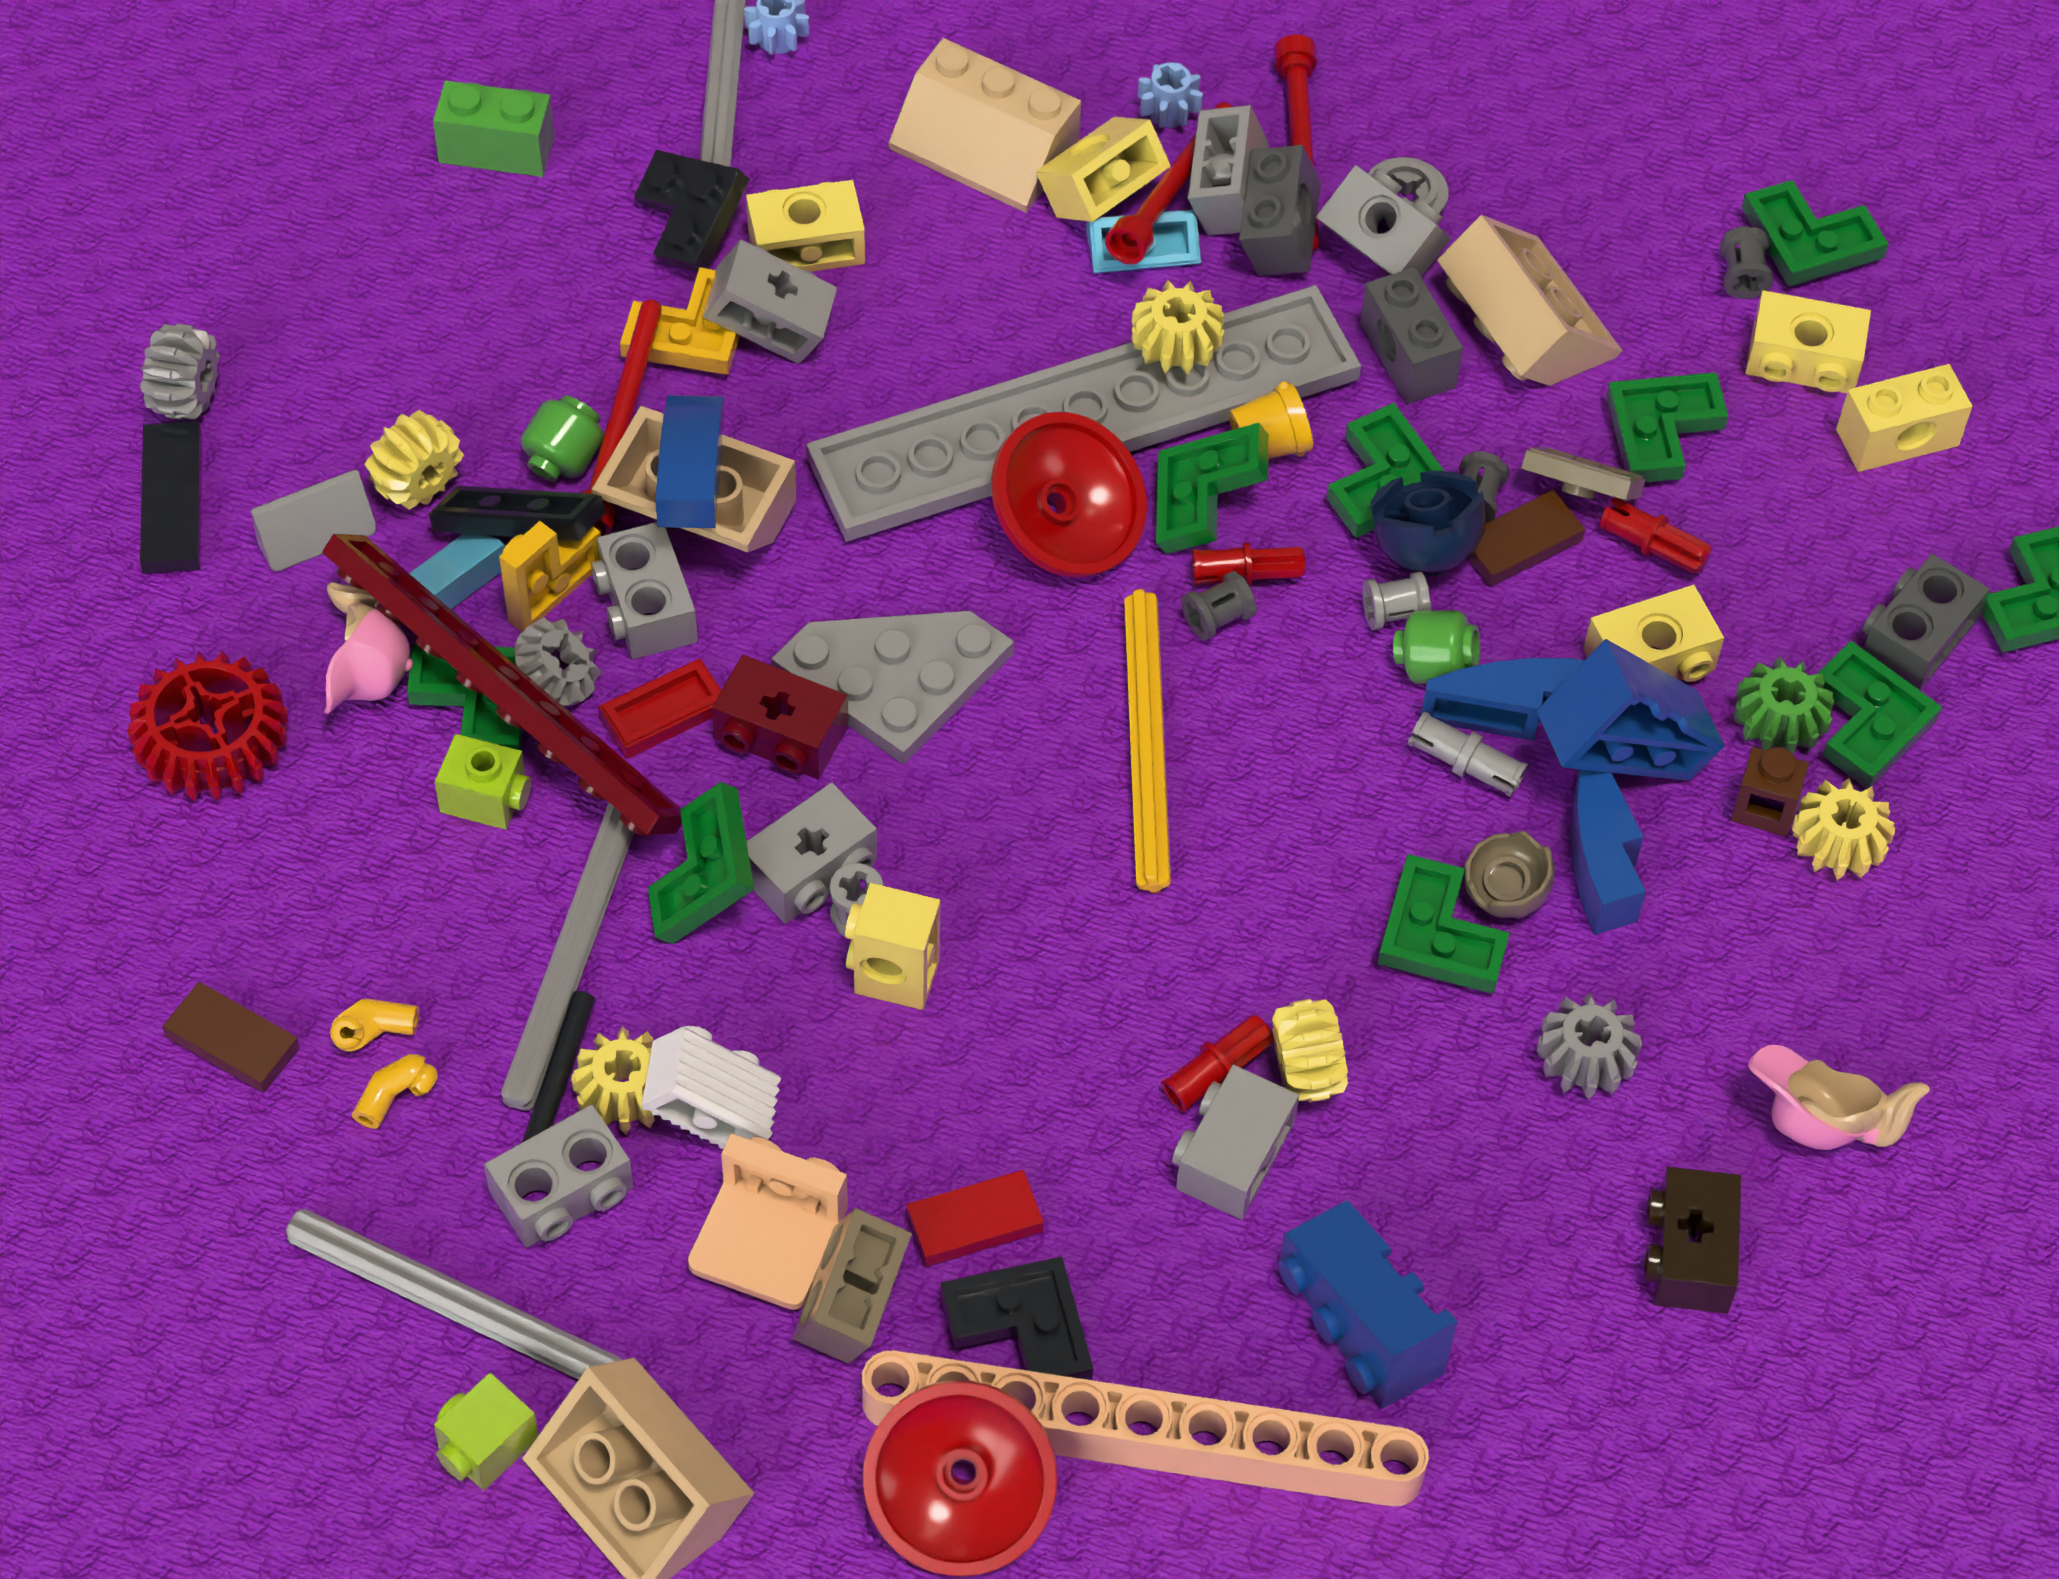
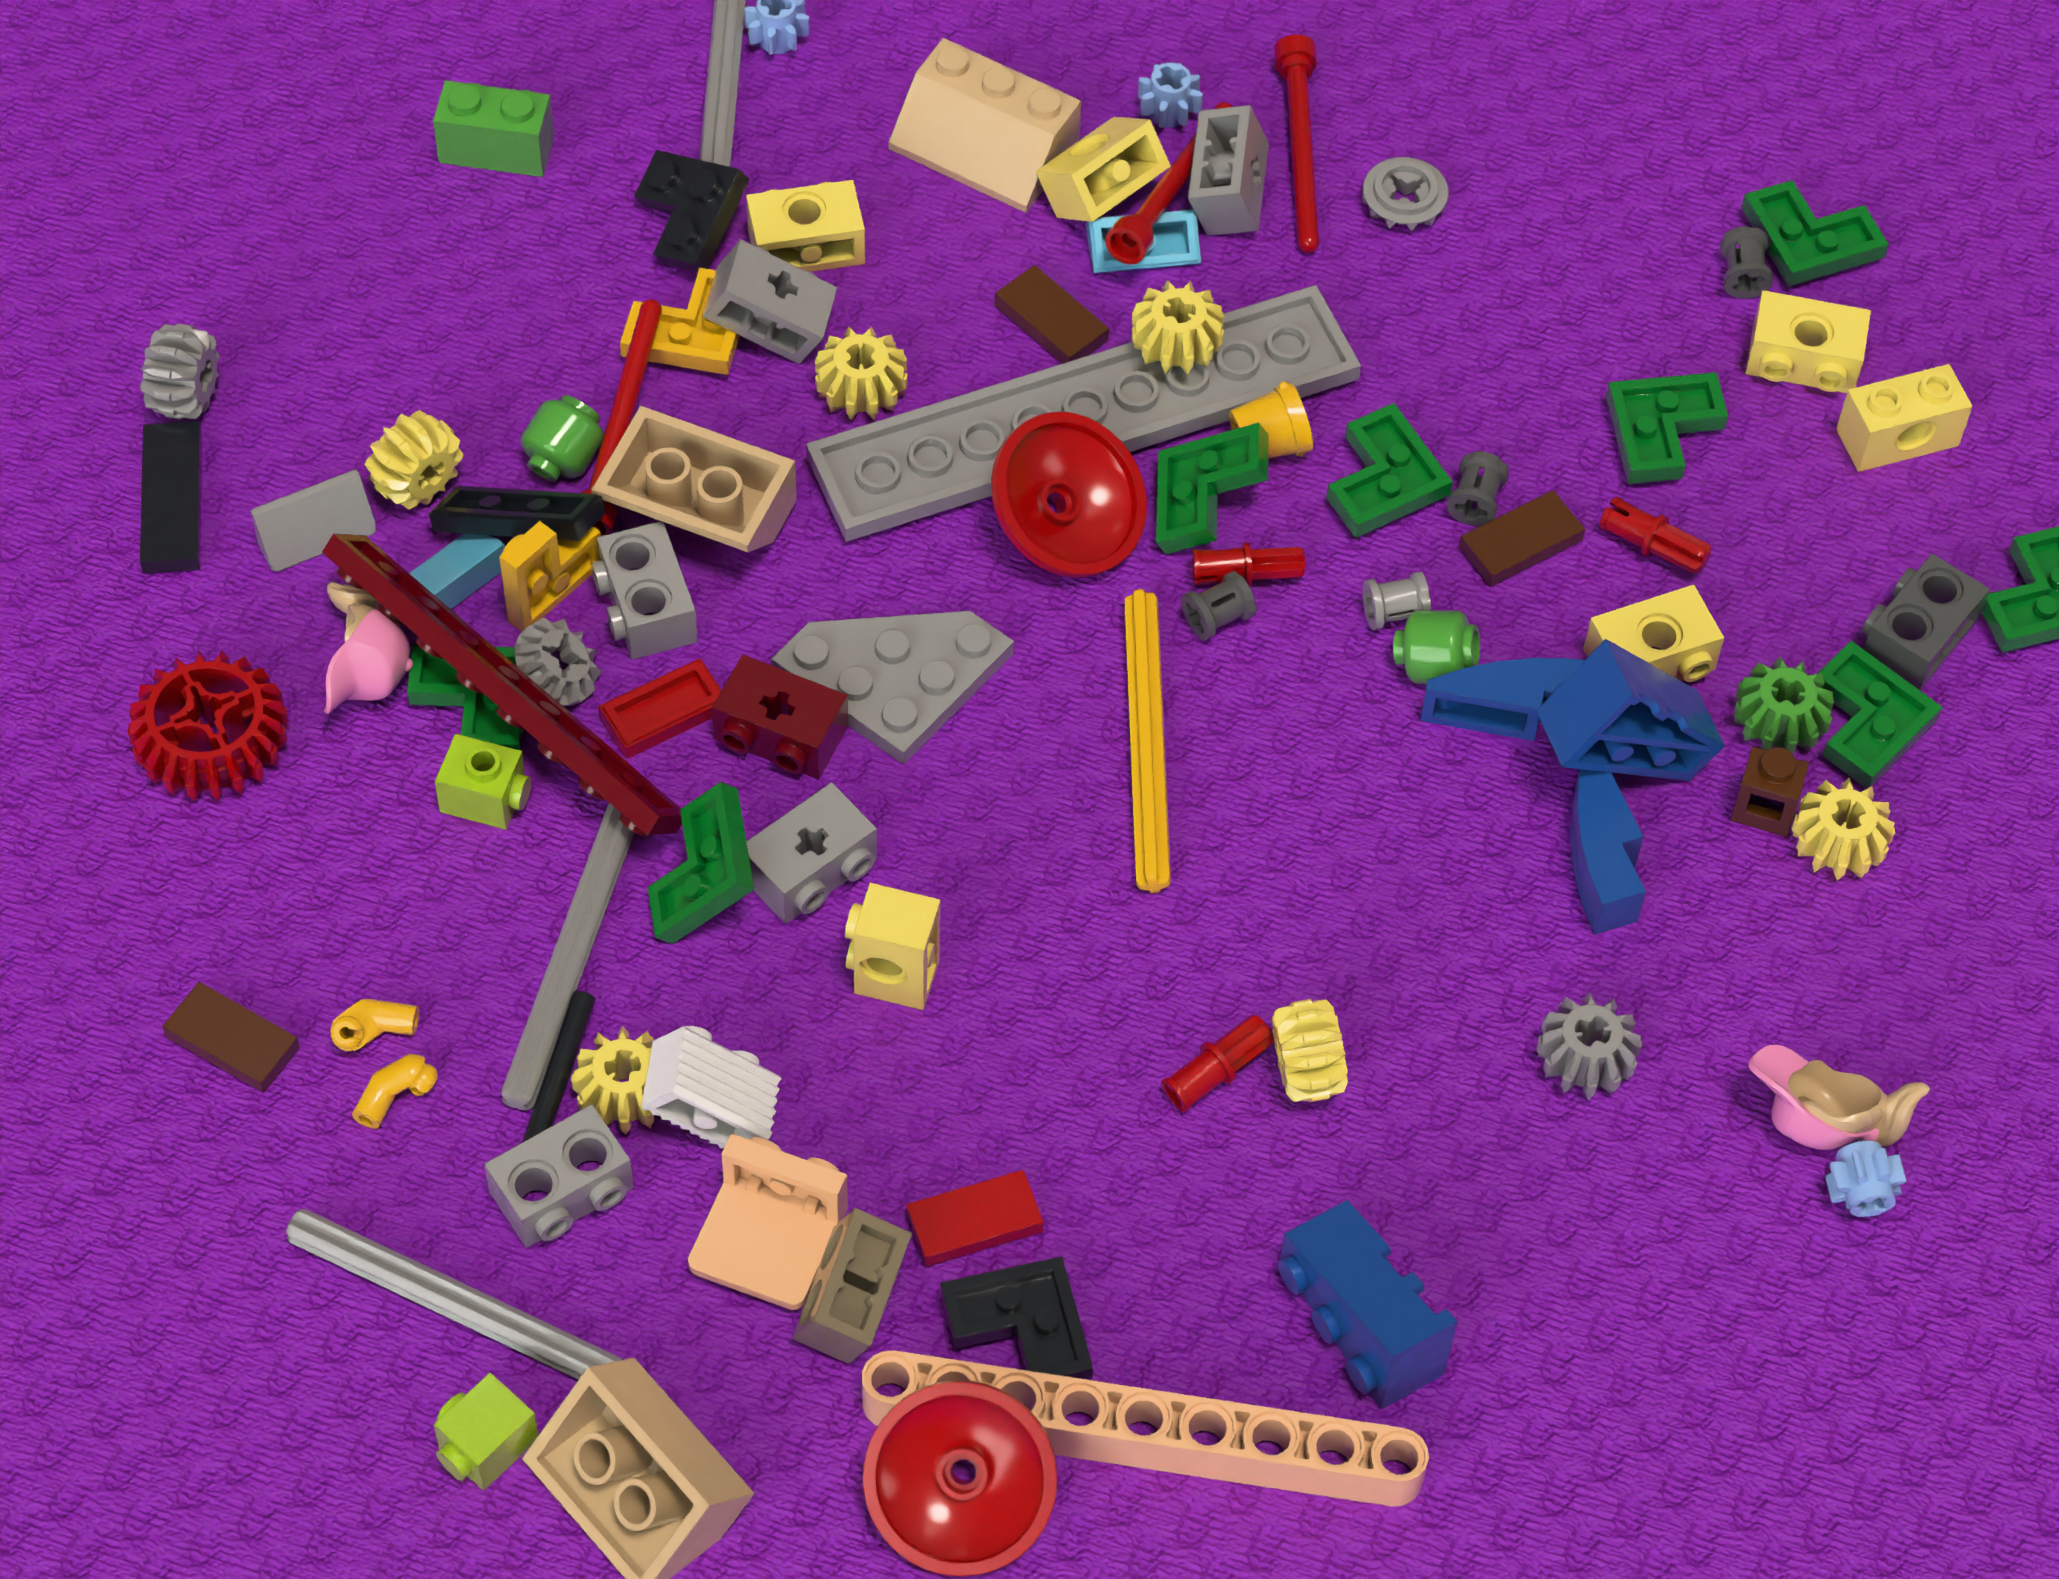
(689, 461): blue slope -> none
(846, 890): light grey bush -> none
(861, 373): none -> light yellow gear
(1051, 316): none -> reddish brown tile
(1235, 1142): light grey brick -> none
(1280, 210): dark grey brick -> none
(1363, 202): light grey brick -> none
(1410, 335): dark grey brick -> none
(1429, 522): dark blue cylinder -> none
(1429, 941): green plate -> none
(1467, 754): light grey pin -> none
(1509, 875): dark tan hair -> none
(1525, 303): tan slope -> none
(1583, 476): dark tan plate -> none
(1699, 1272): dark brown brick -> none
(1865, 1178): none -> light blue gear

